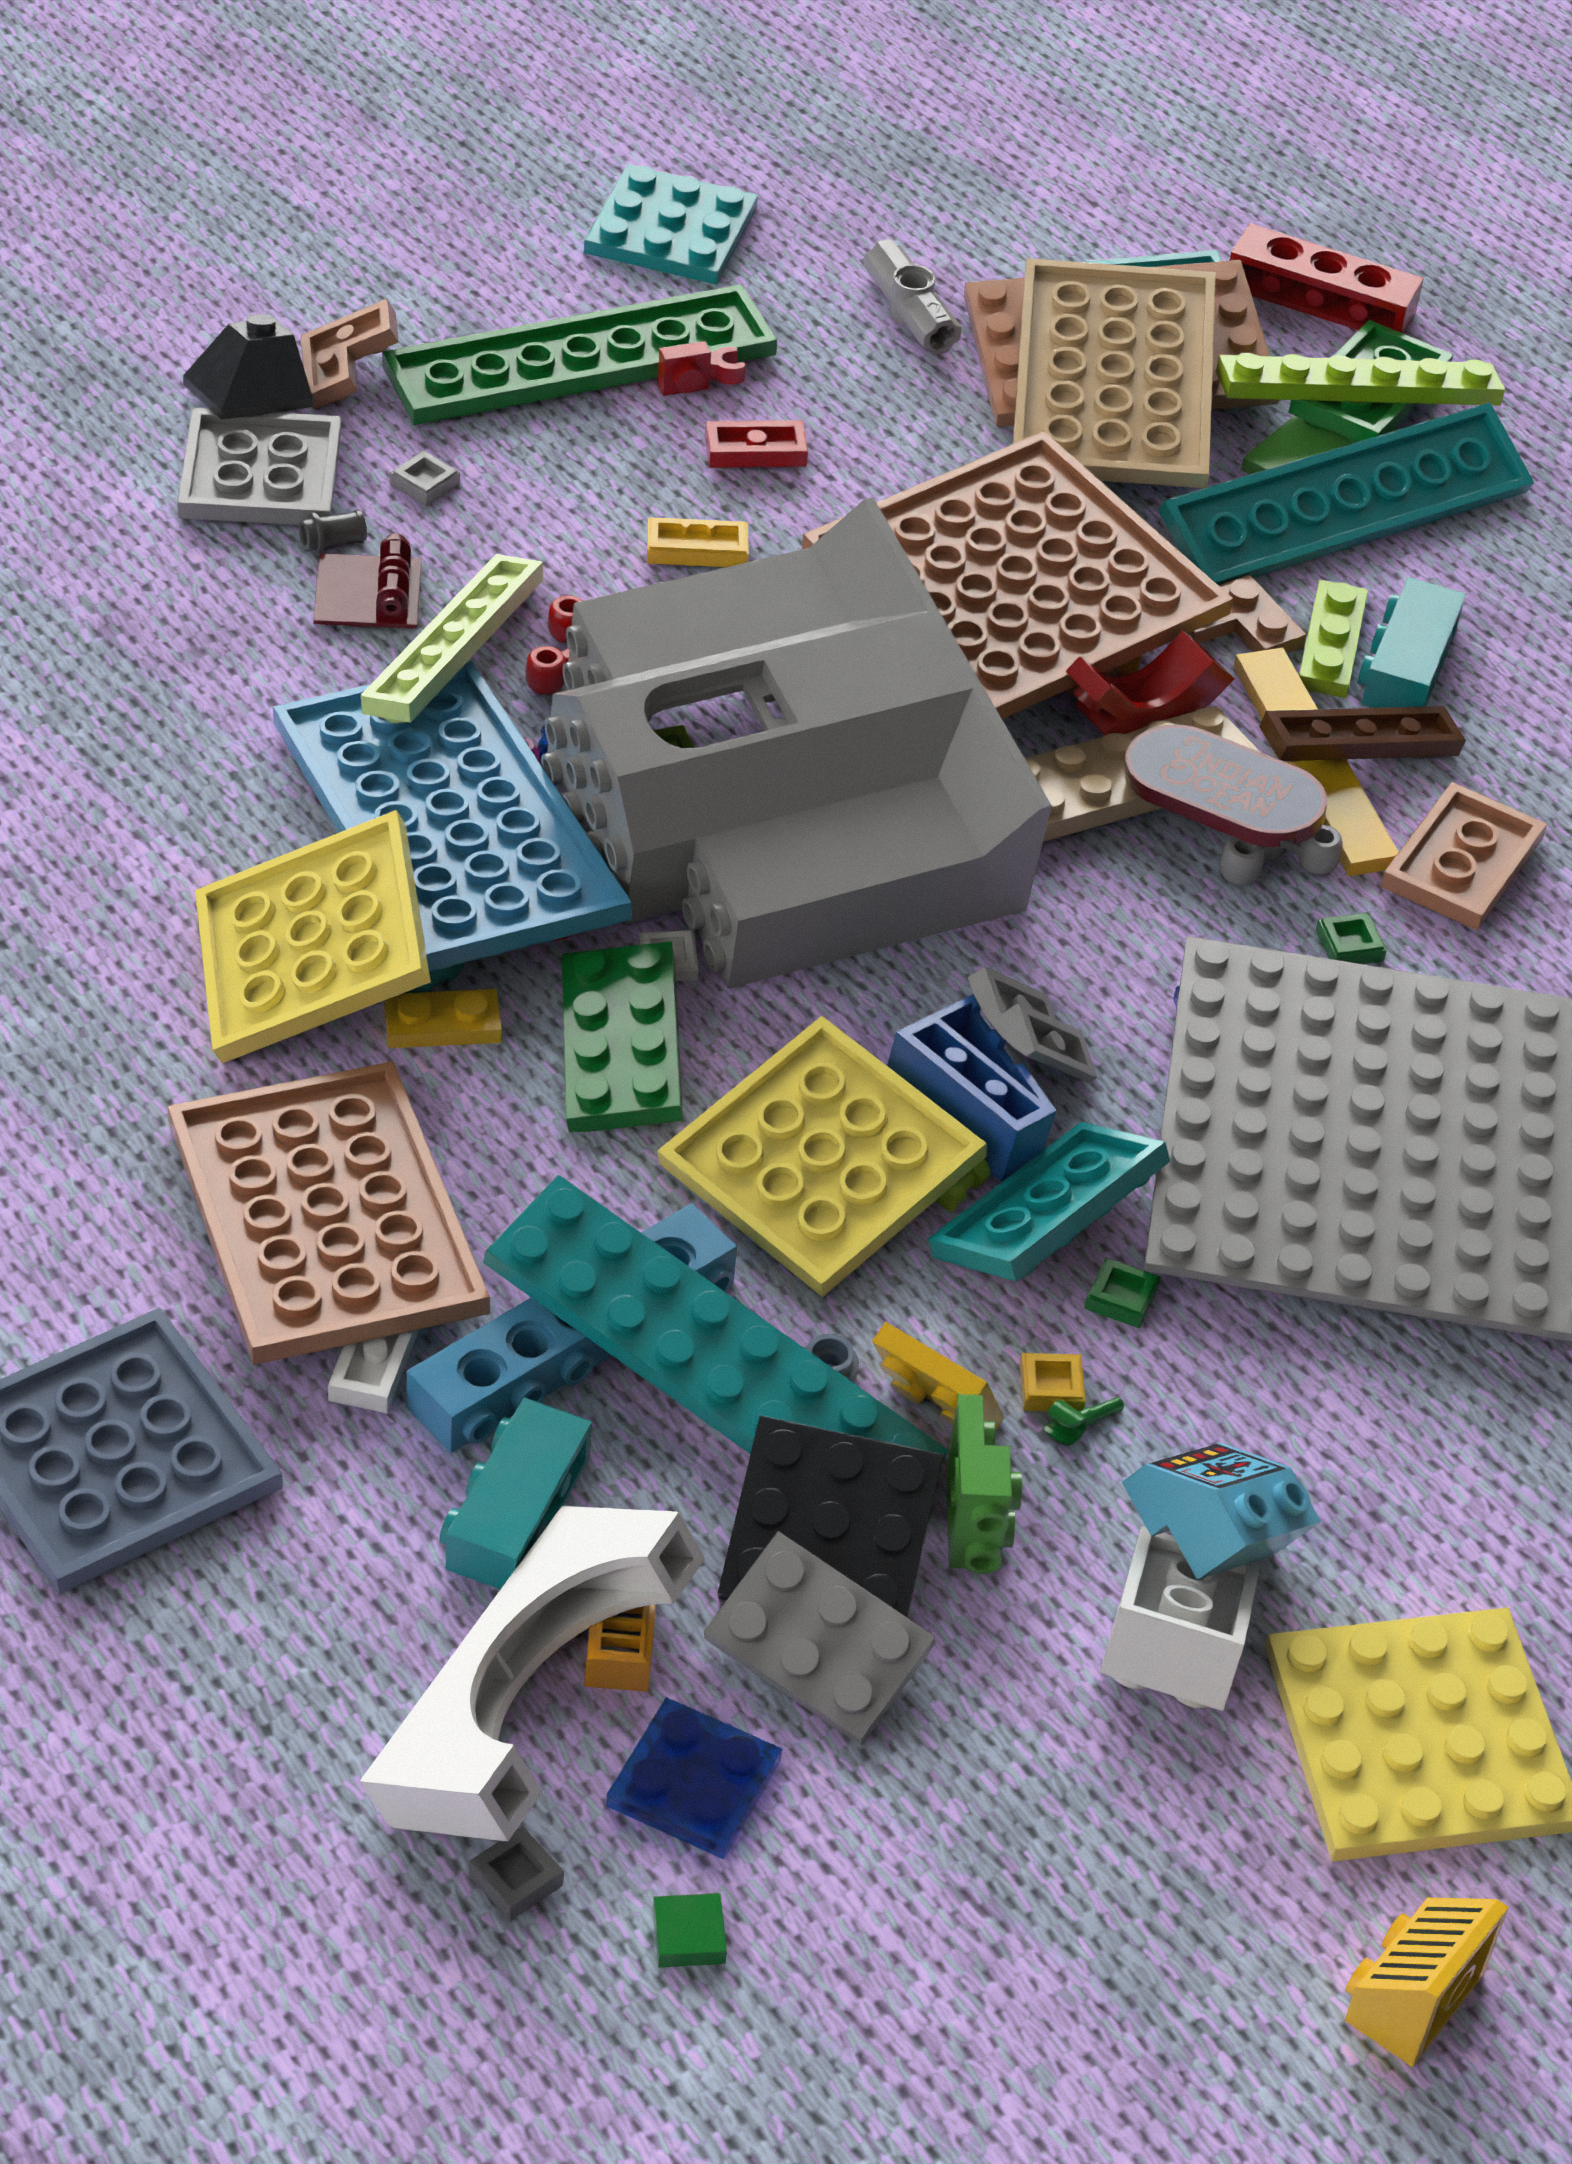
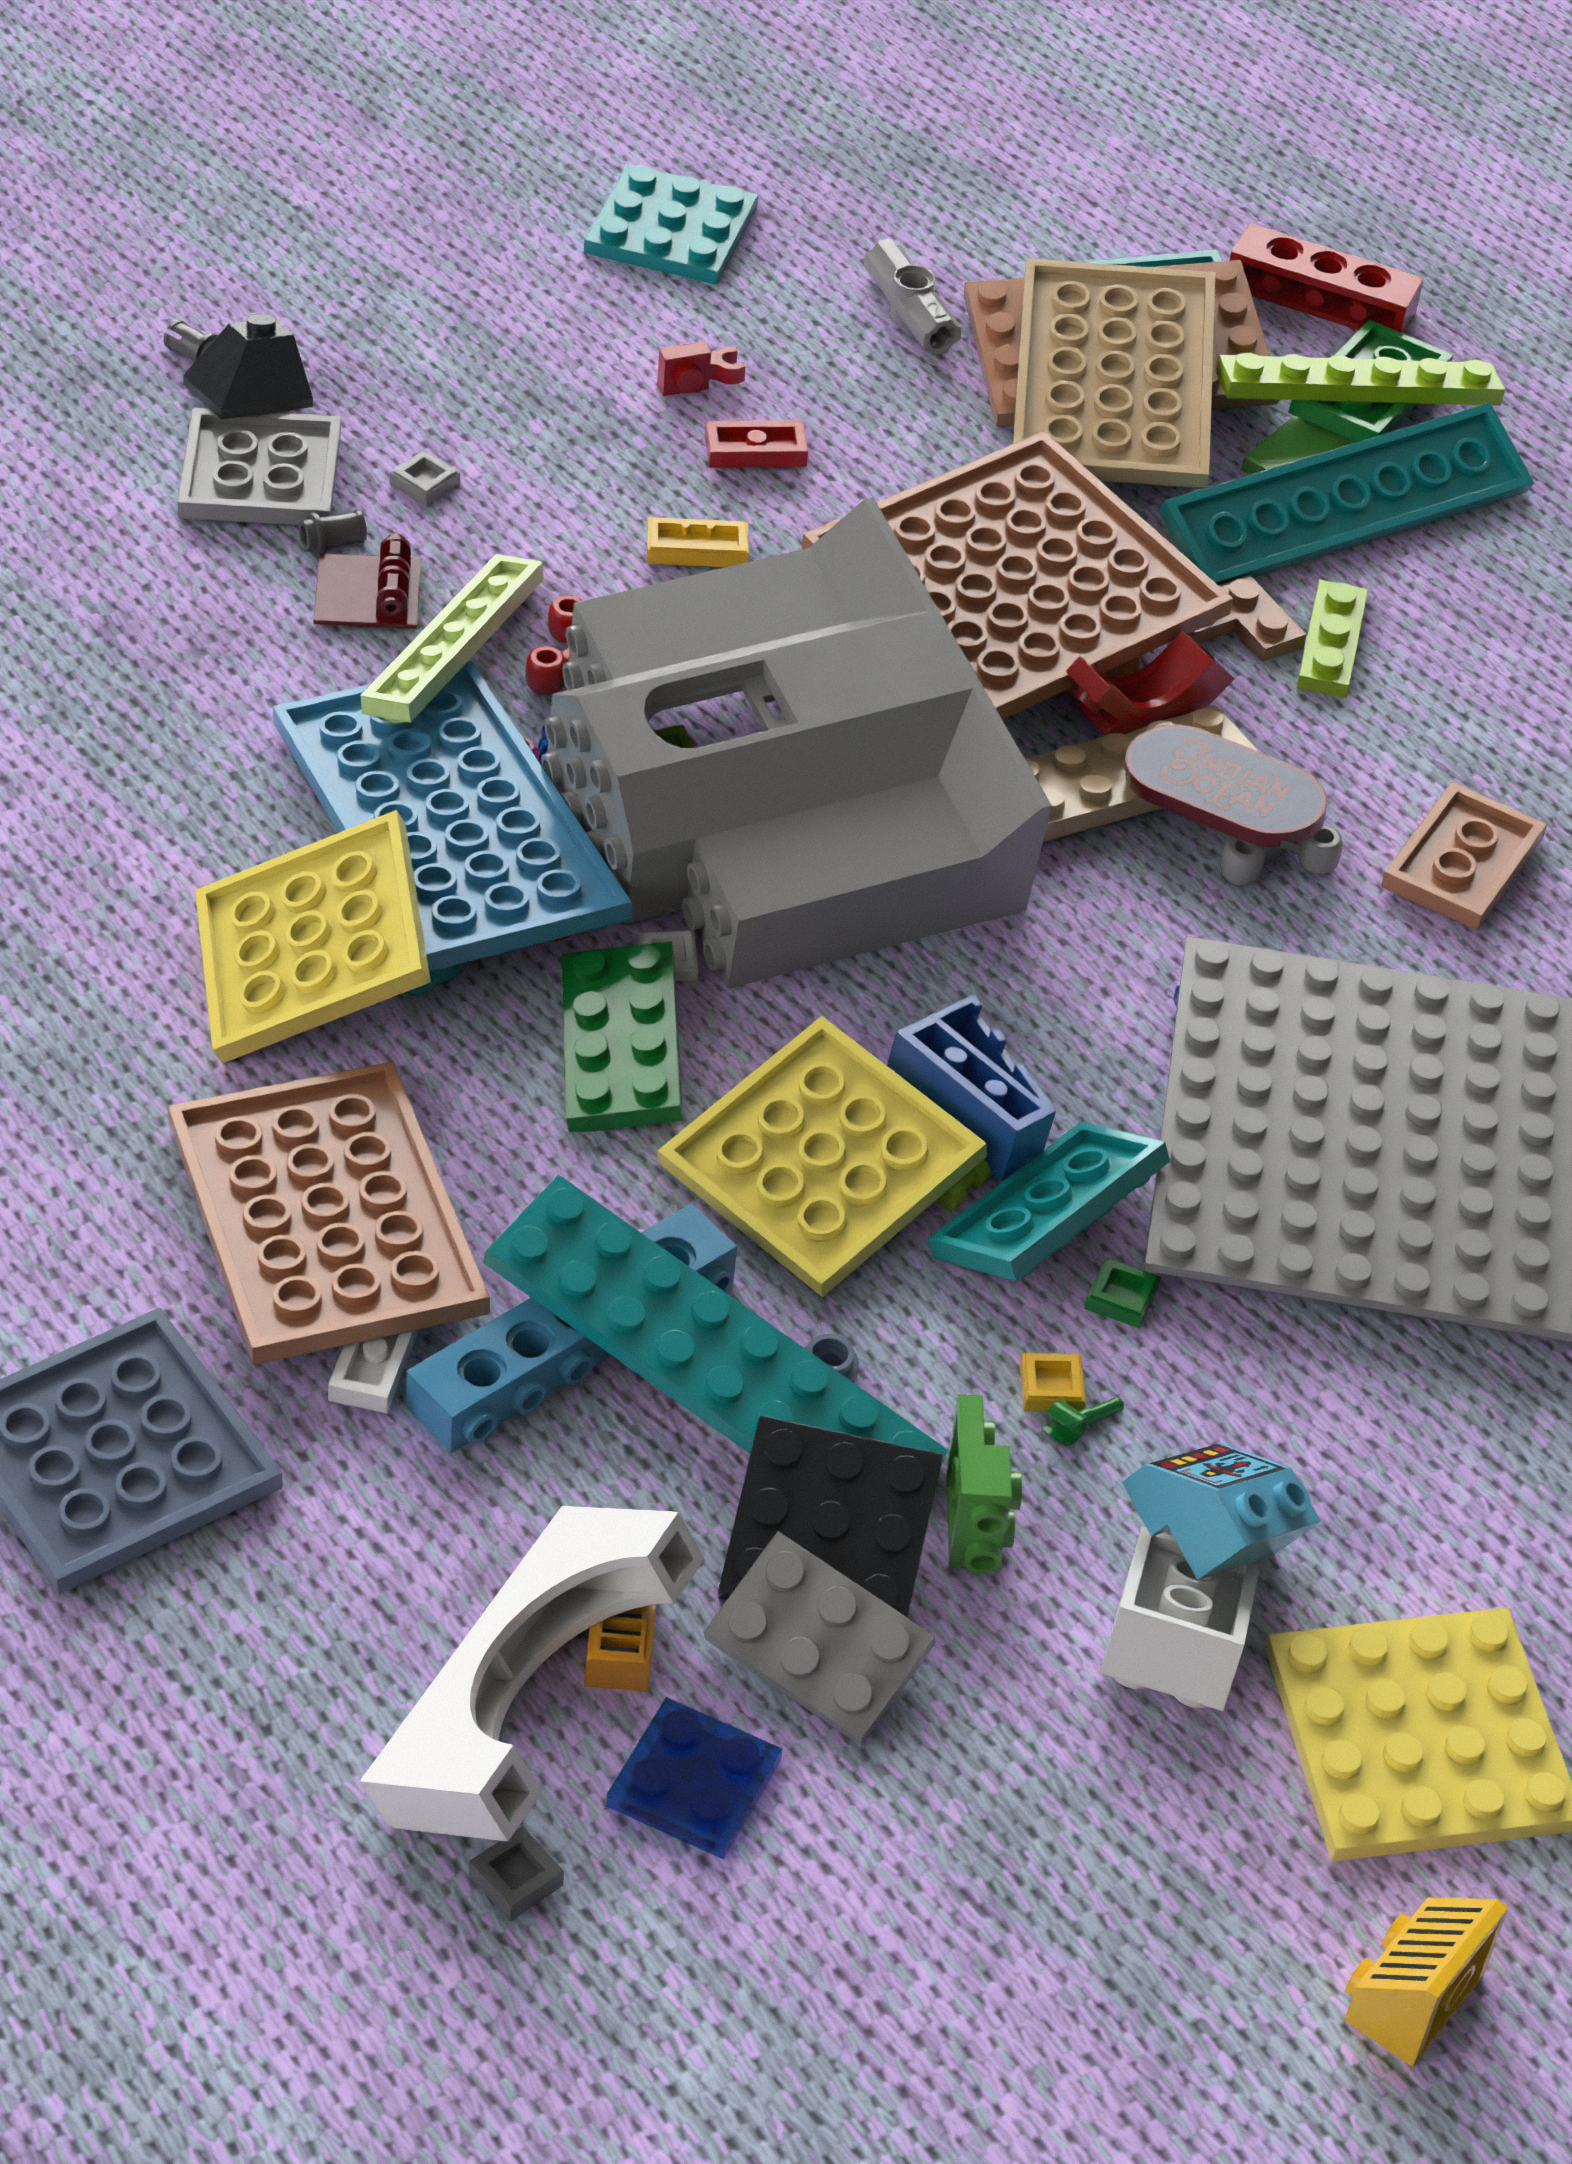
(192, 342): none -> dark grey pin
(333, 348): nougat plate -> none
(443, 1018): yellow plate -> none
(516, 1491): teal brick -> none
(569, 353): green plate -> none
(689, 1930): green tile -> none
(928, 1374): yellow plate -> none
(1029, 1024): light grey slope -> none
(1276, 686): yellow tile -> none
(1351, 938): green tile -> none
(1362, 733): reddish brown plate -> none
(1411, 646): brick -> none

